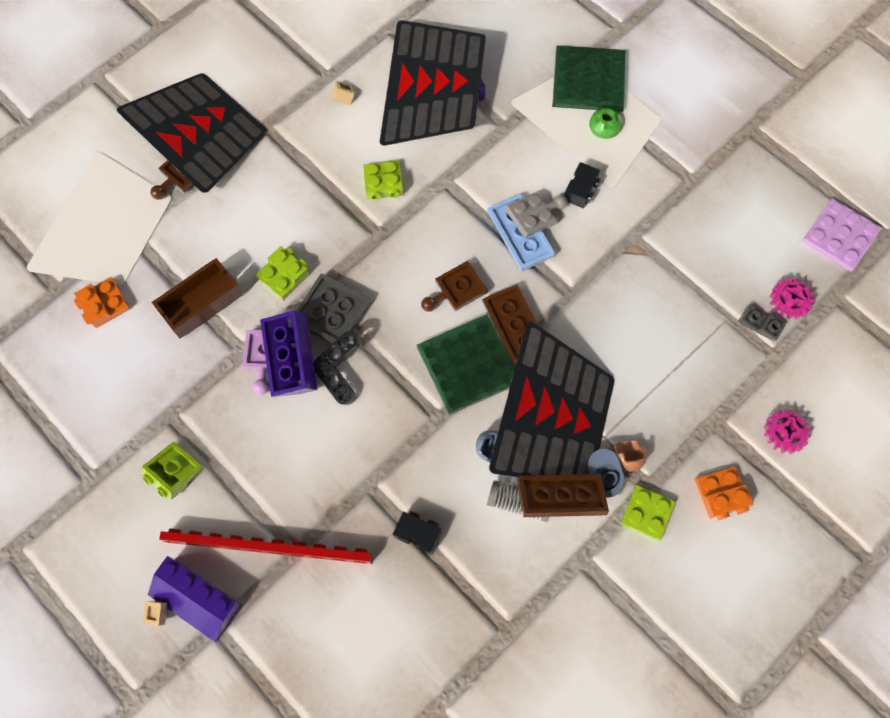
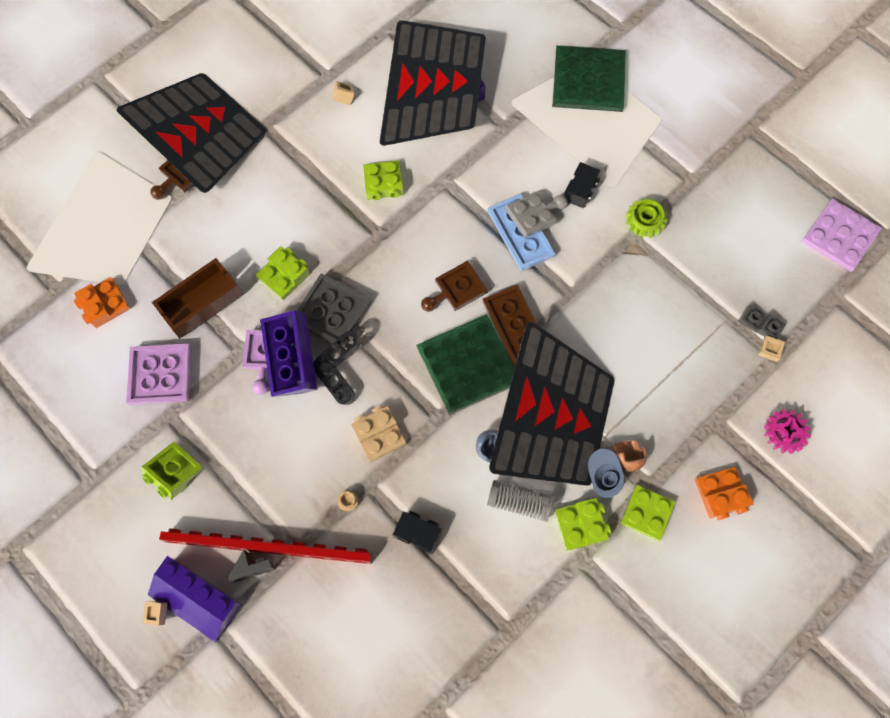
(158, 374): none -> lavender plate
(244, 569): none -> dark grey slope
(347, 501): none -> tan plate
(378, 433): none -> tan plate
(562, 495): reddish brown plate -> none
(582, 524): none -> lime plate
(605, 129): bright green piece -> none
(642, 226): none -> lime gear
(771, 348): none -> tan plate
(792, 298): dark pink gear -> none

